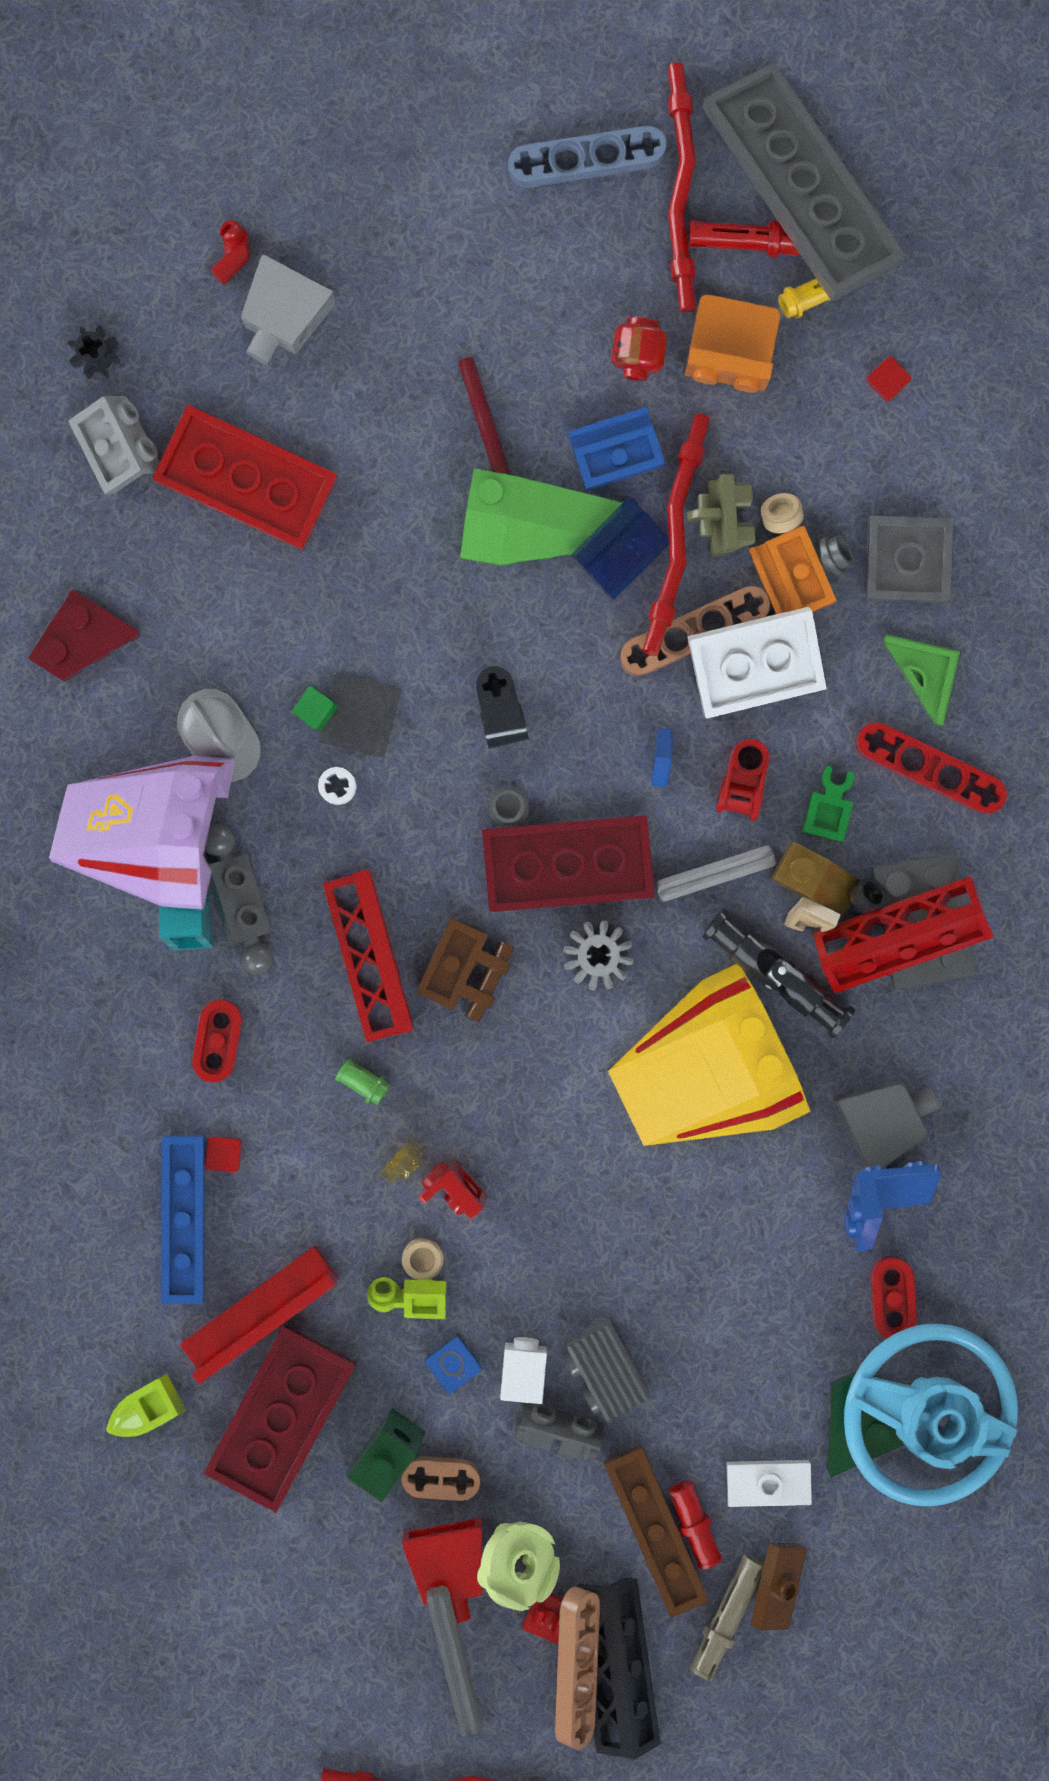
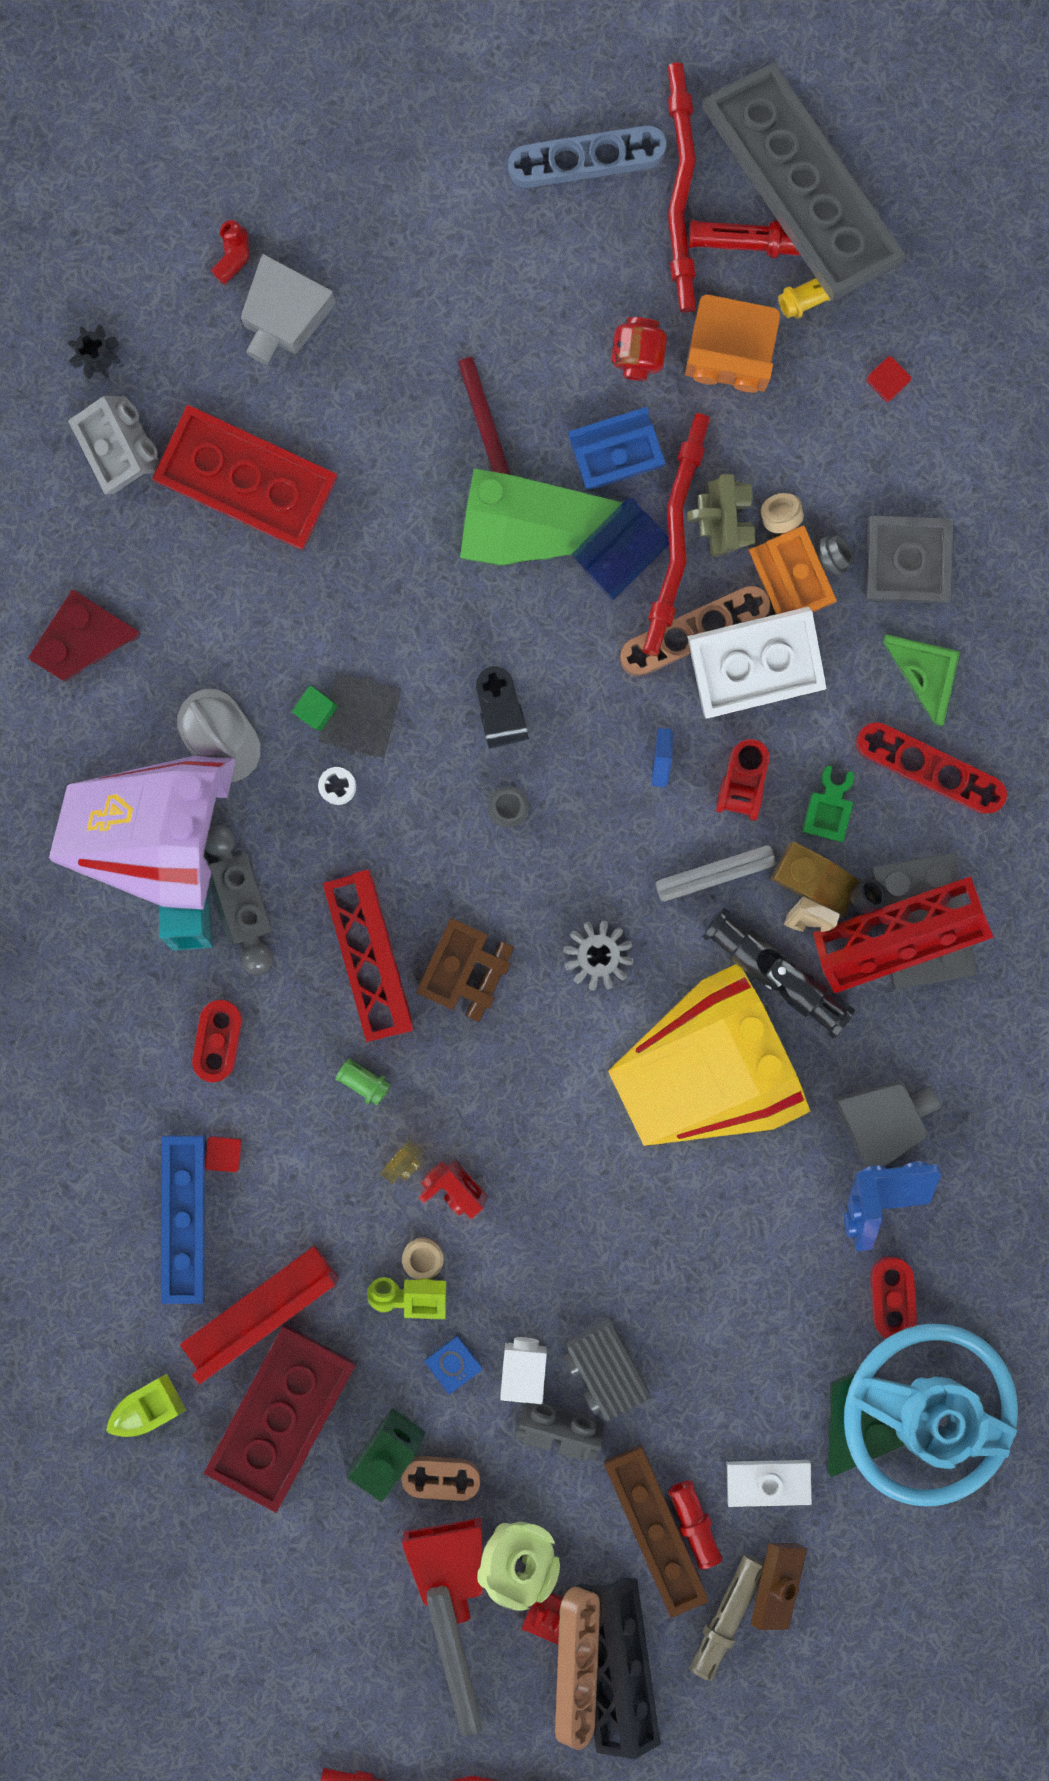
(568, 863): dark red plate -> none

